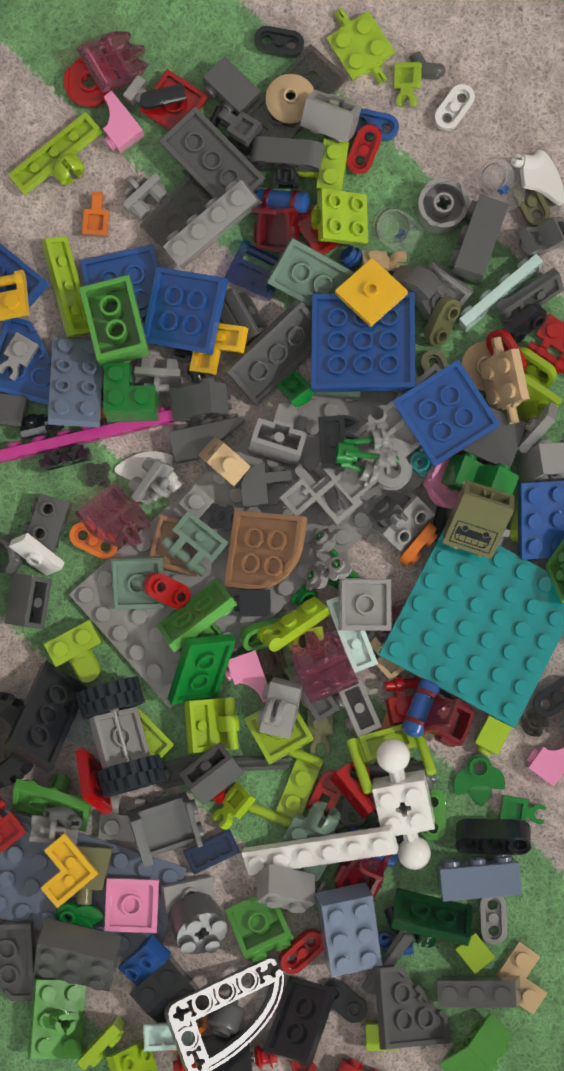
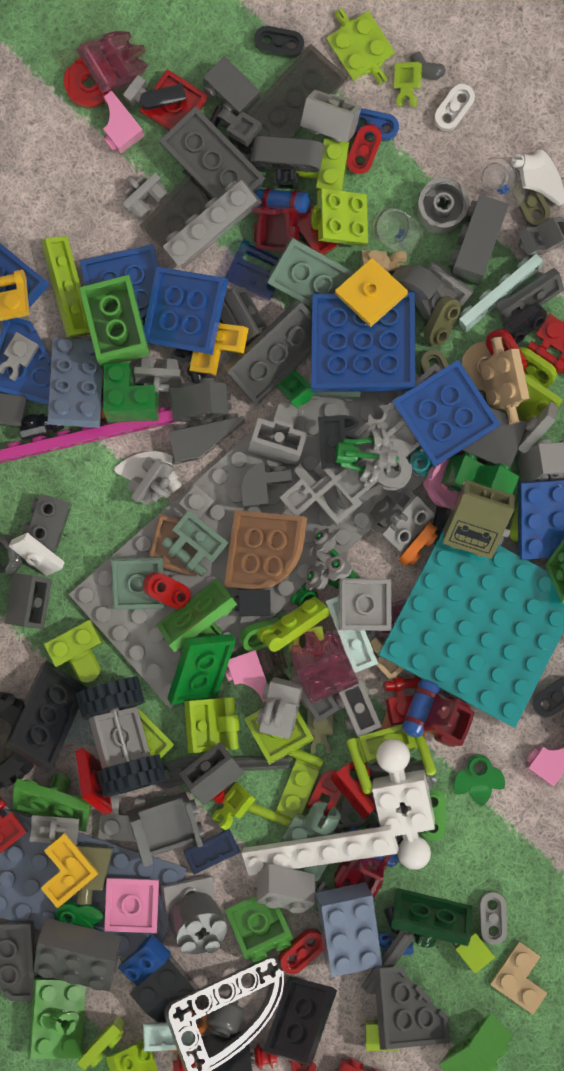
(55, 460): black plate -> none
(57, 156): lime plate -> none
(64, 815): dark grey arm -> none
(91, 544): orange plate -> none
(96, 219): orange plate -> none
(103, 469): clear smoke plate -> none
(114, 517): clear pink plate -> none
(224, 461): tan torso -> none
(227, 512): black plate -> none
(279, 106): tan dish -> none
(345, 1000): black plate -> none
(350, 257): blue plate -> none
(478, 878): sand blue brick -> none
(479, 991): dark grey brick -> none
(491, 736): lime brick -> none
(493, 836): black beam -> none
(517, 809): green plate -> none
(531, 728): clear smoke plate -> none

